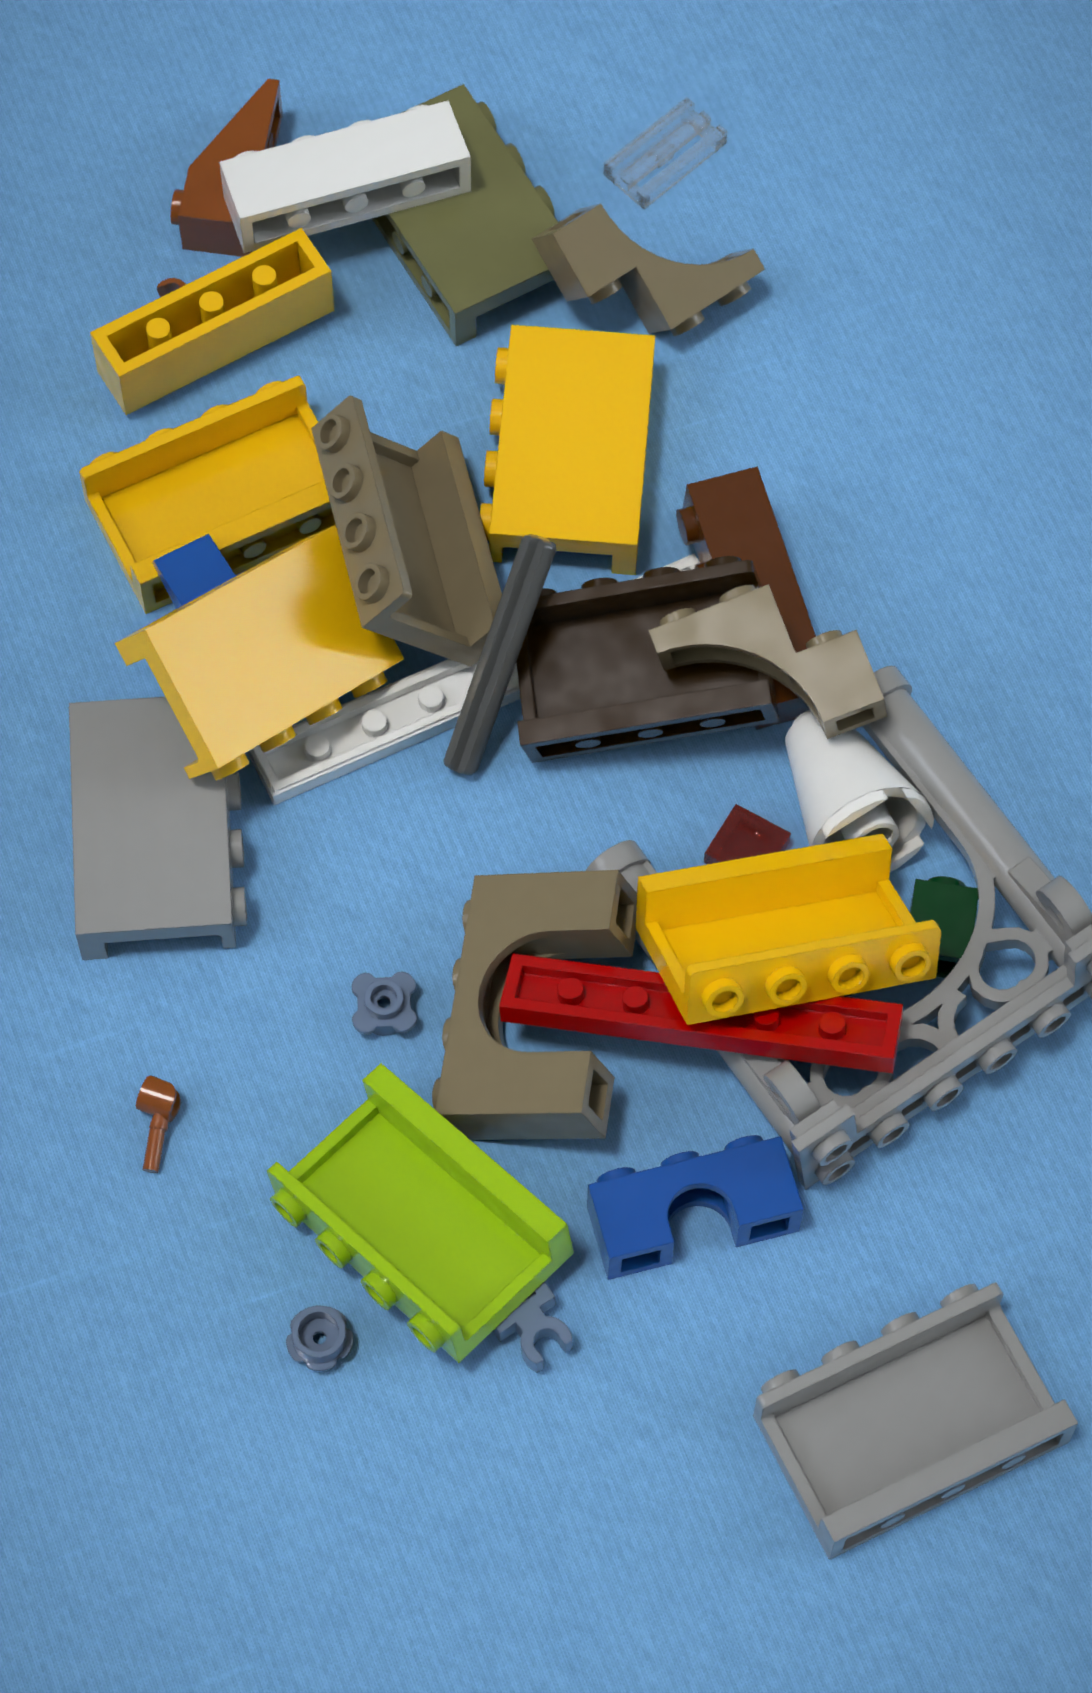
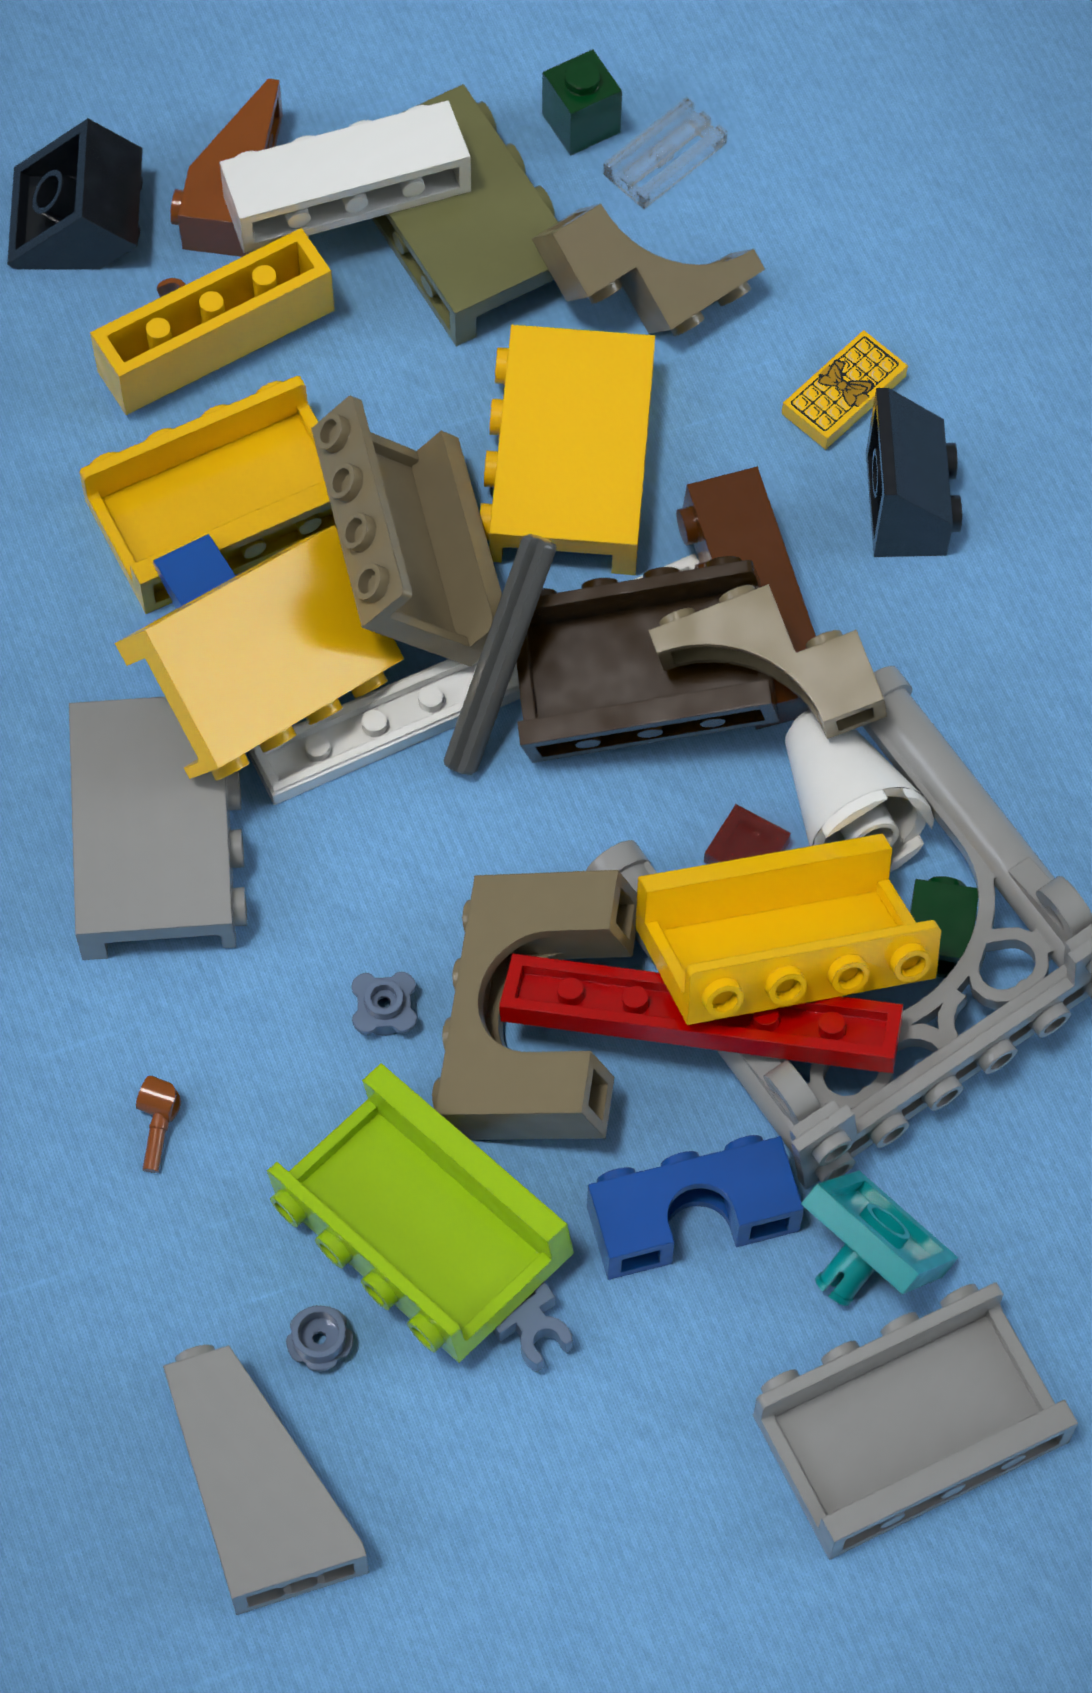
(76, 201): none -> black slope
(261, 1496): none -> light grey slope
(581, 102): none -> dark green brick
(843, 389): none -> yellow tile
(875, 1236): none -> teal tile
(910, 479): none -> black slope

